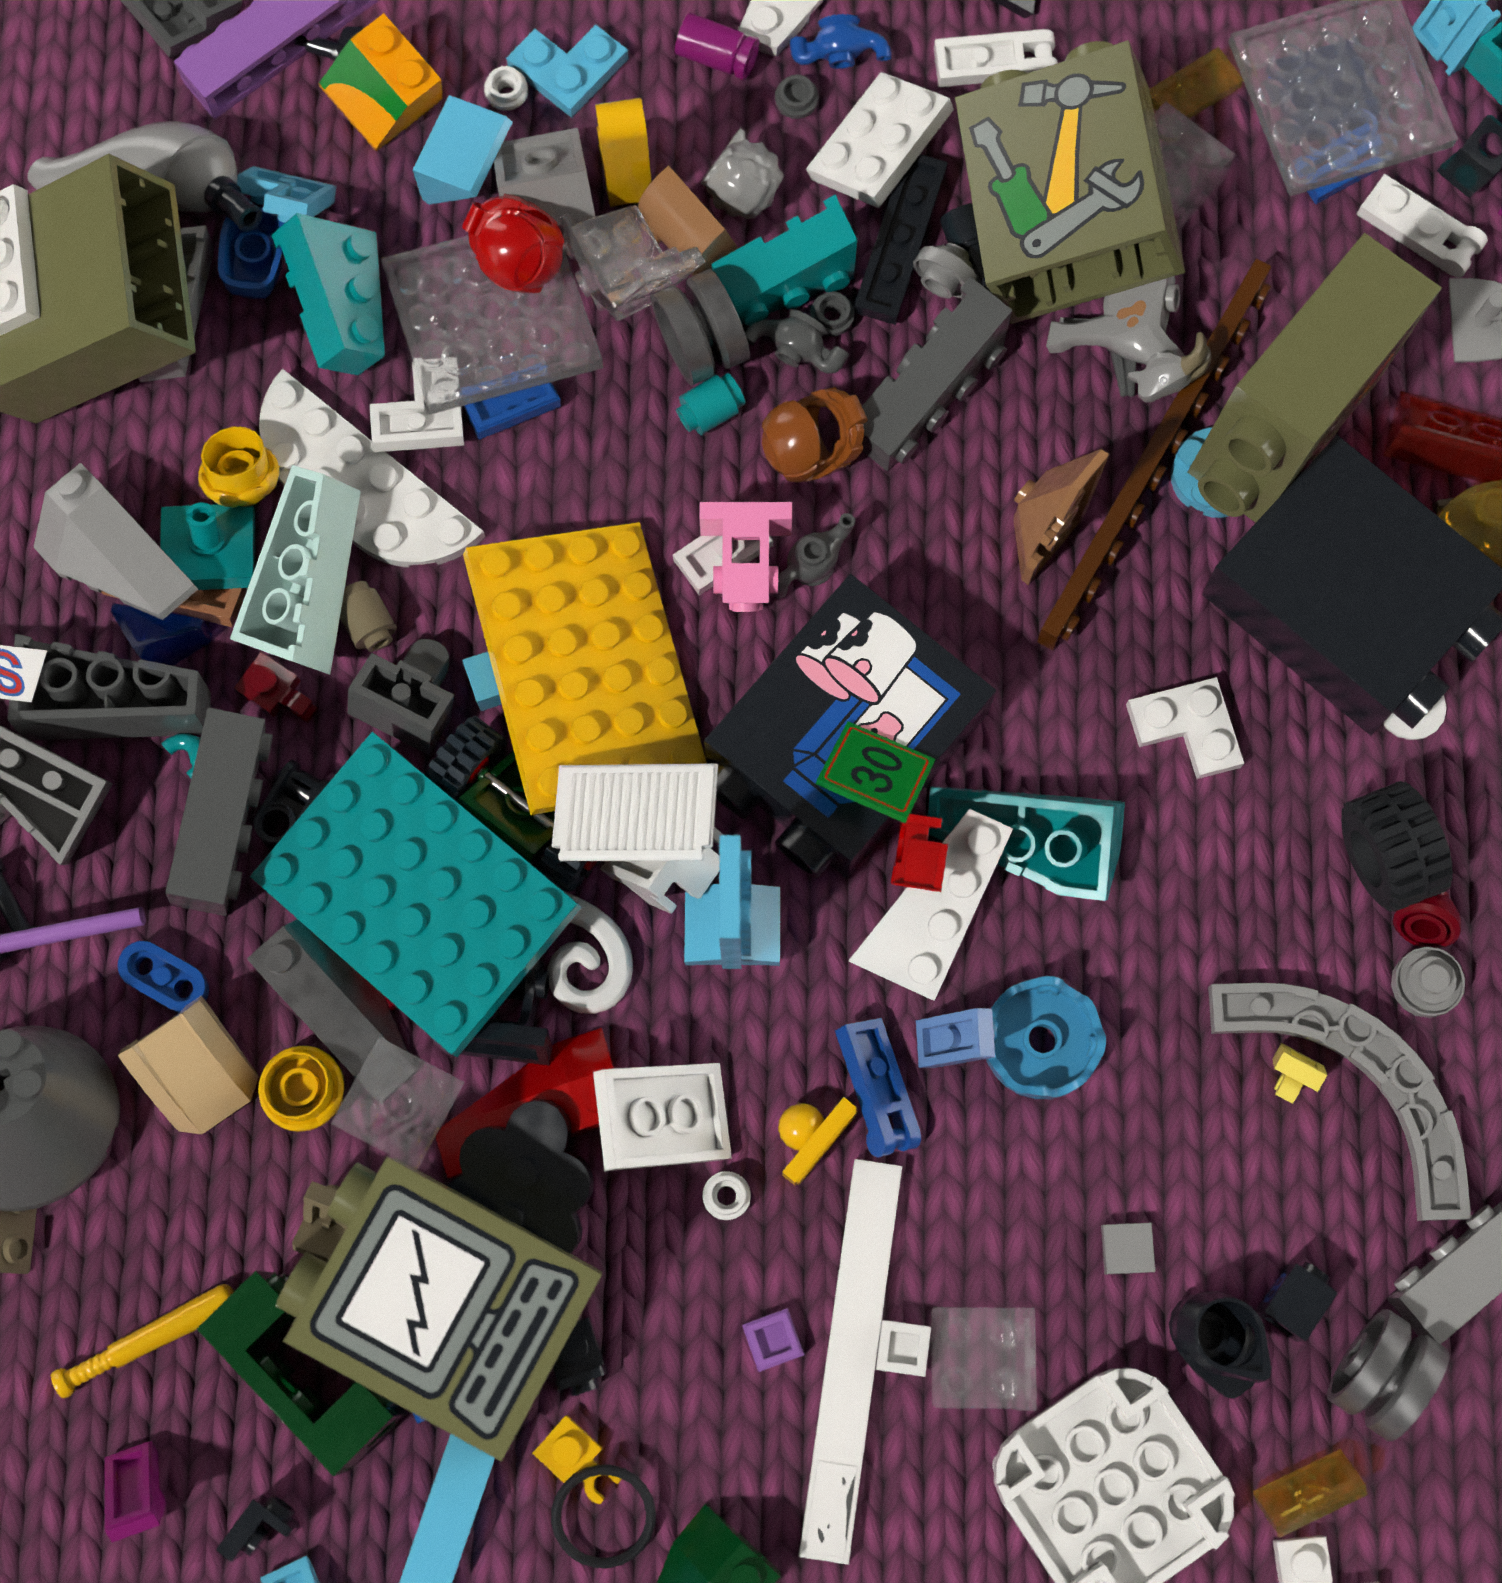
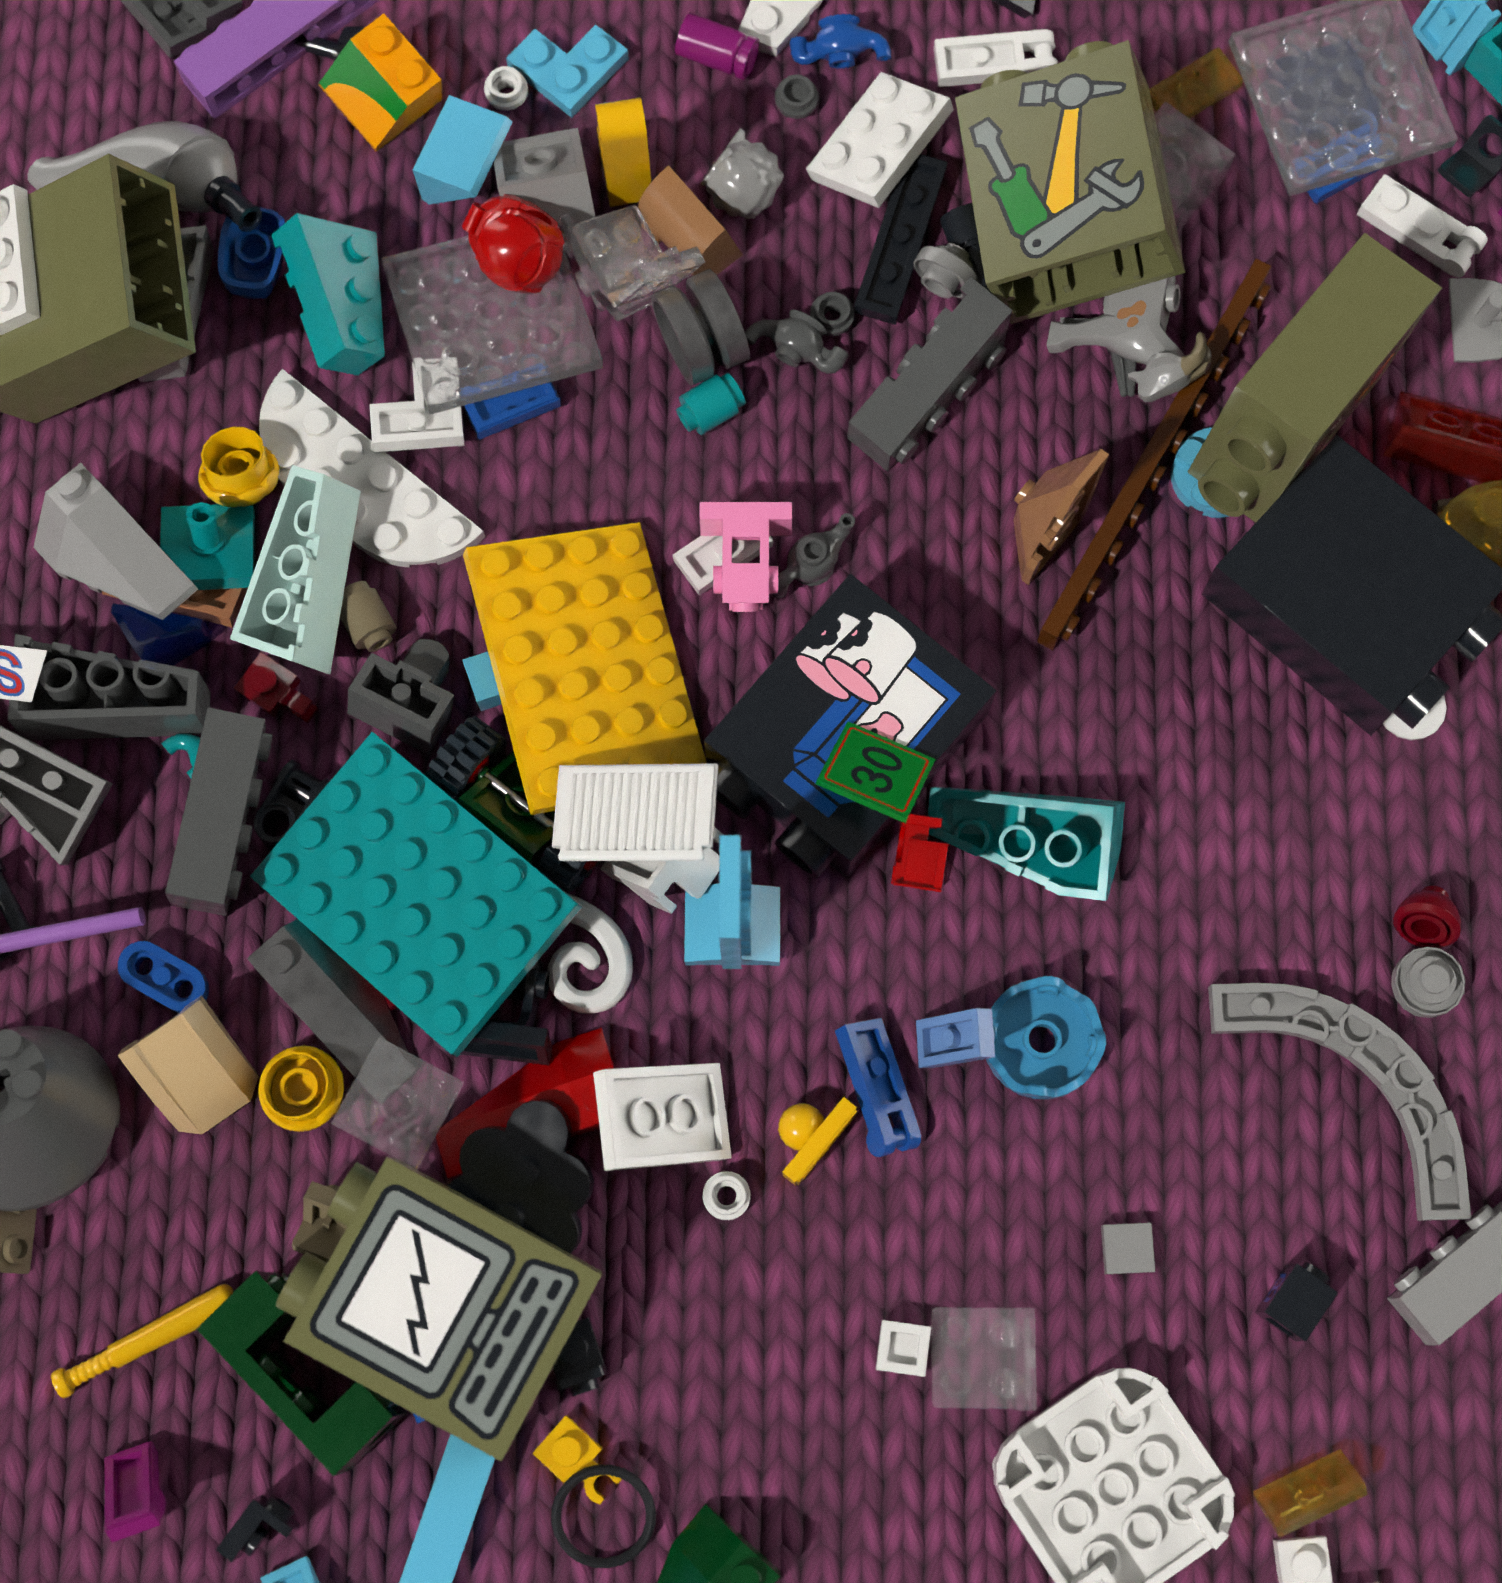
(285, 193): medium azure plate -> none
(773, 1340): medium lavender tile -> none
(792, 266): teal wedge -> none
(794, 441): dark orange helmet -> none
(850, 1362): white tile -> none
(925, 927): white wing -> none
(1199, 716): white plate -> none
(1219, 1343): black helmet -> none
(1296, 1071): light yellow tile -> none
(1388, 1375): flat silver wheel -> none
(1396, 846): black tyre -> none

